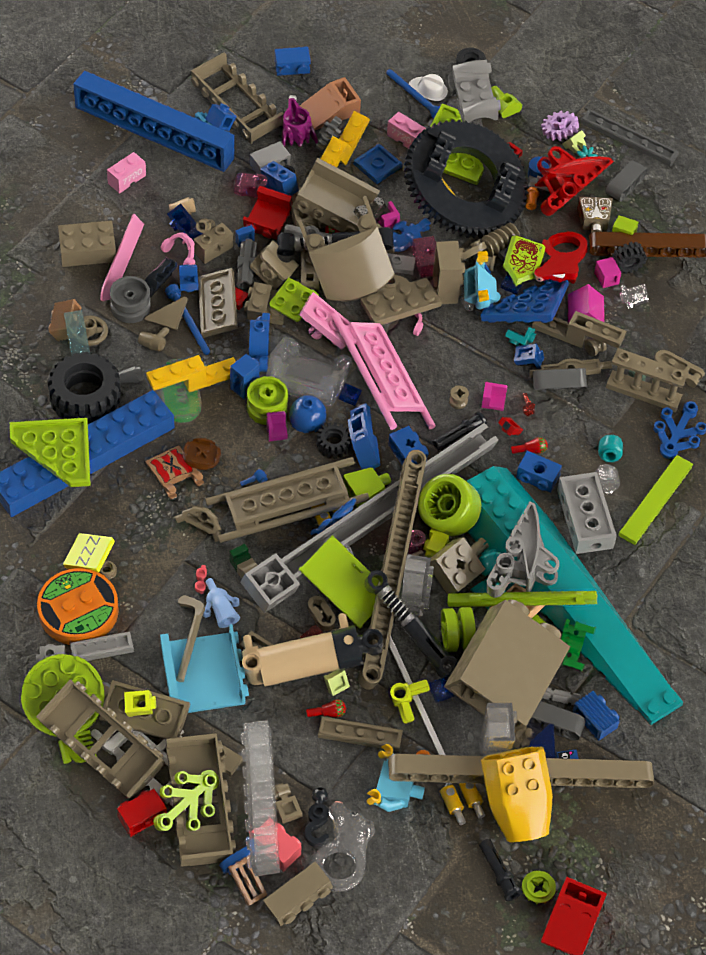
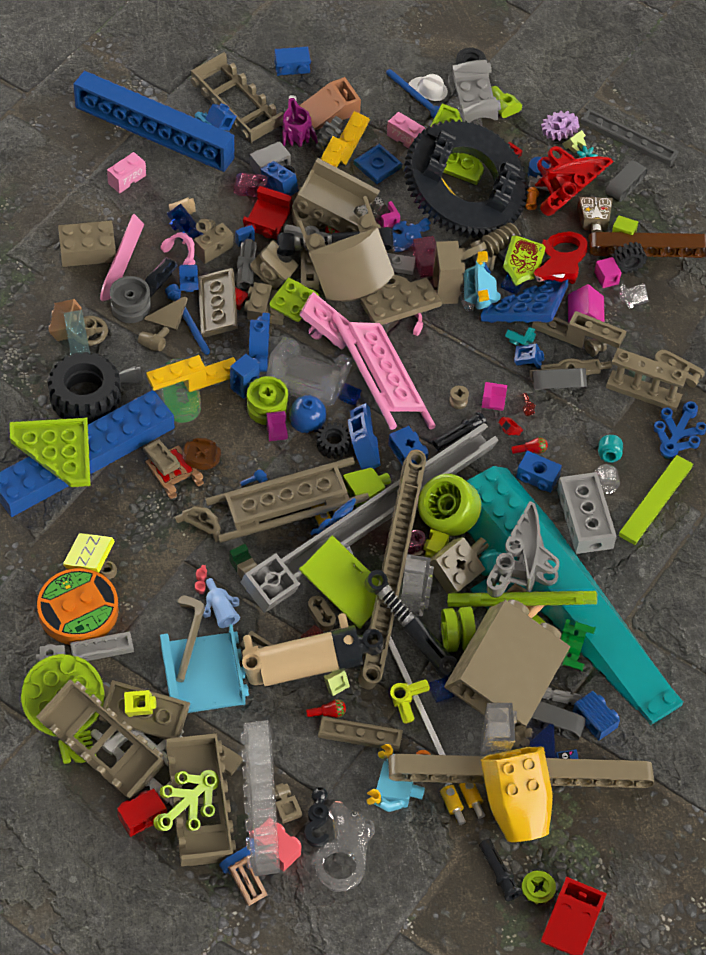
(161, 457): none -> dark tan plate
(298, 894): dark tan brick -> none

